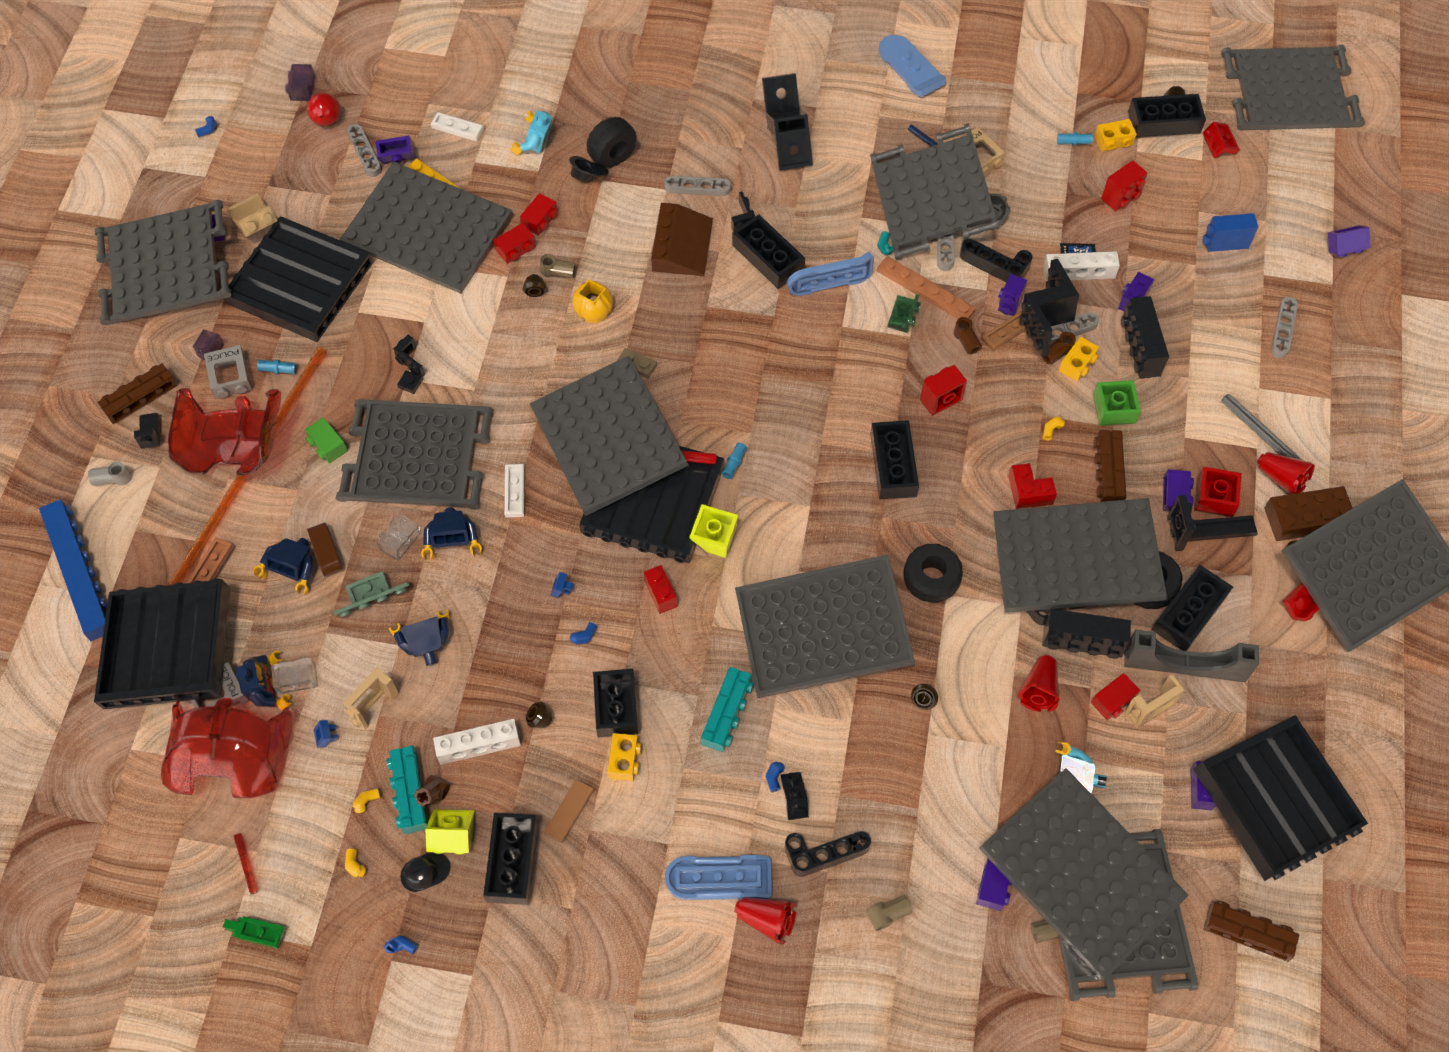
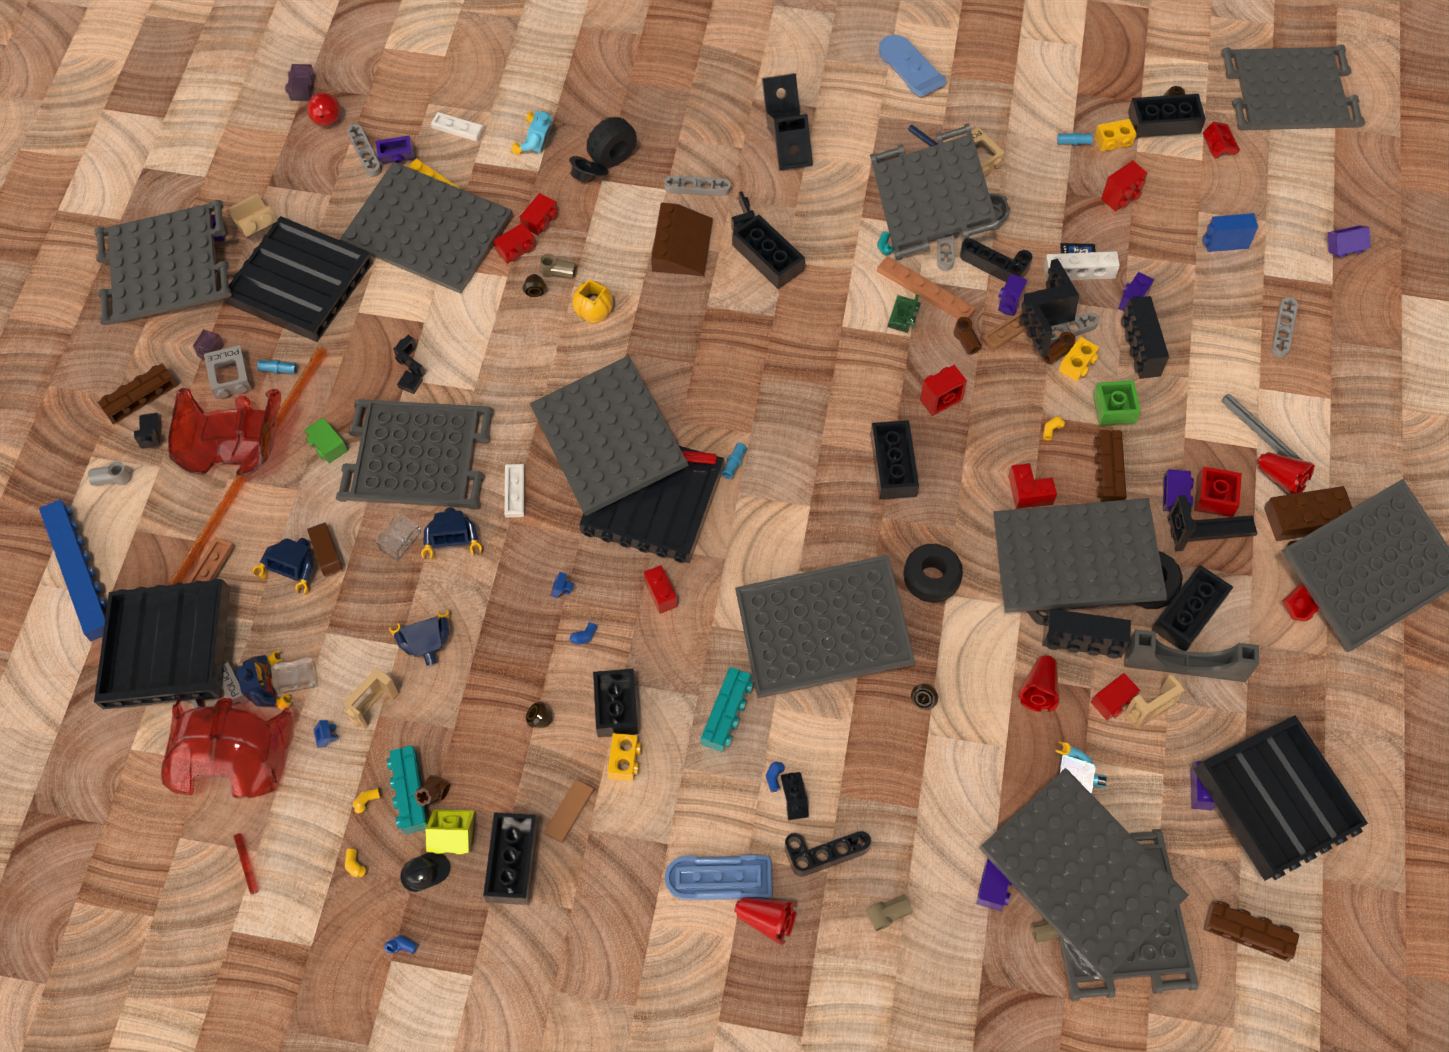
(208, 128): blue arm -> none
(256, 931): green hinge -> none
(369, 589): sand green bracket -> none
(476, 741): white brick -> none
(643, 364): dark tan plate -> none
(714, 530): neon yellow slope -> none
(831, 275): medium blue piece -> none

